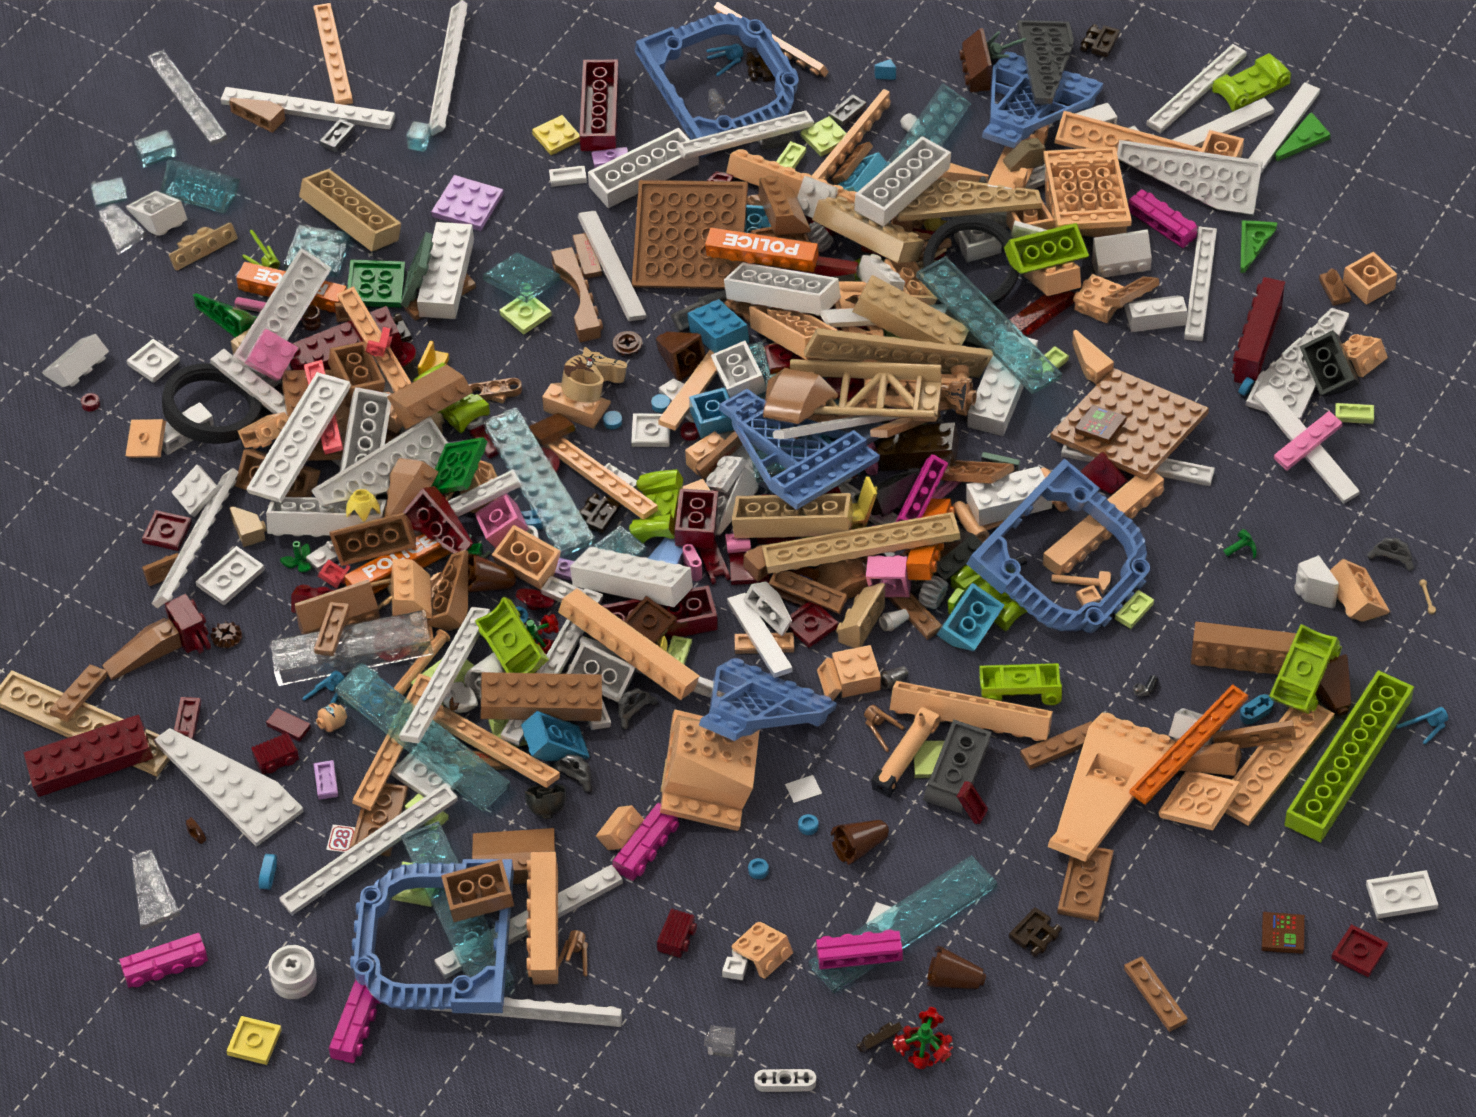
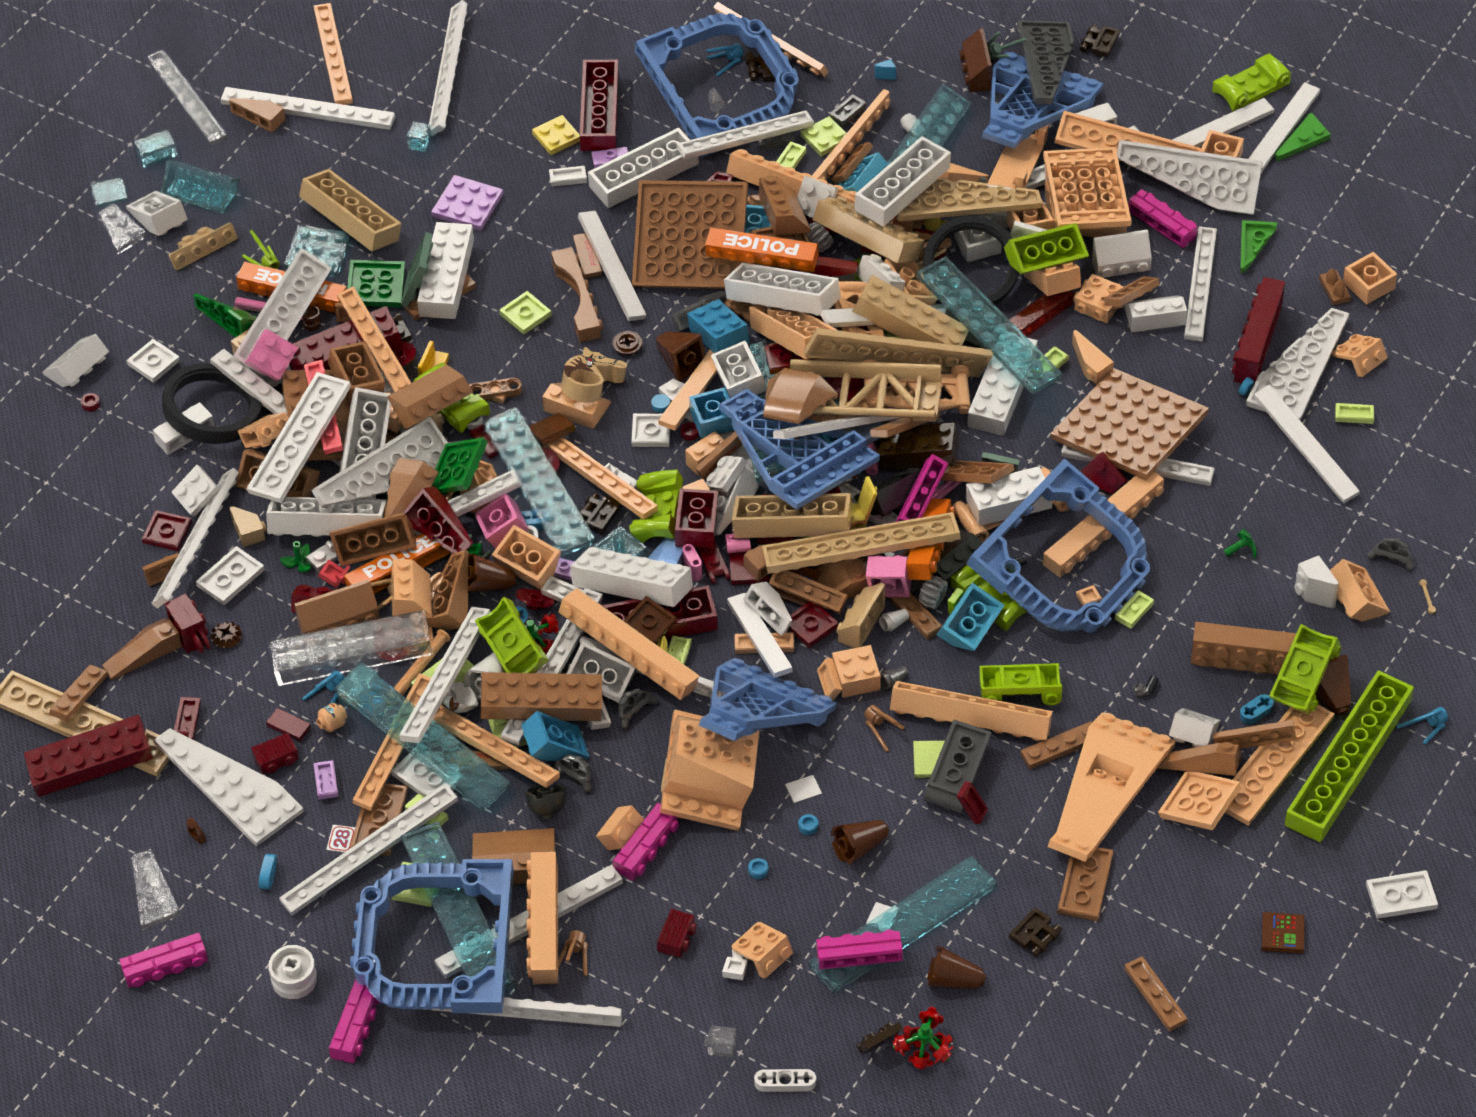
(145, 438): light nougat plate -> none
(254, 1040): light yellow plate -> none
(331, 629): medium nougat plate -> none
(337, 135): flat silver plate -> none
(362, 502): light yellow piece -> none
(378, 348): coral bracket -> none
(477, 890): medium nougat brick -> none
(521, 277): clear light blue plate -> none
(612, 420): dark azure tile -> none
(885, 780): light nougat piece -> none
(959, 395): medium nougat rock -> none
(1025, 155): dark tan slope -> none
(1100, 424): tile -> none
(1103, 581): light nougat piece -> none
(1188, 744): orange tile -> none
(1196, 88): white tile -> none
(1308, 440): bright pink plate -> none
(1329, 364): pearl dark grey slope -> none
(1359, 950): dark red plate -> none

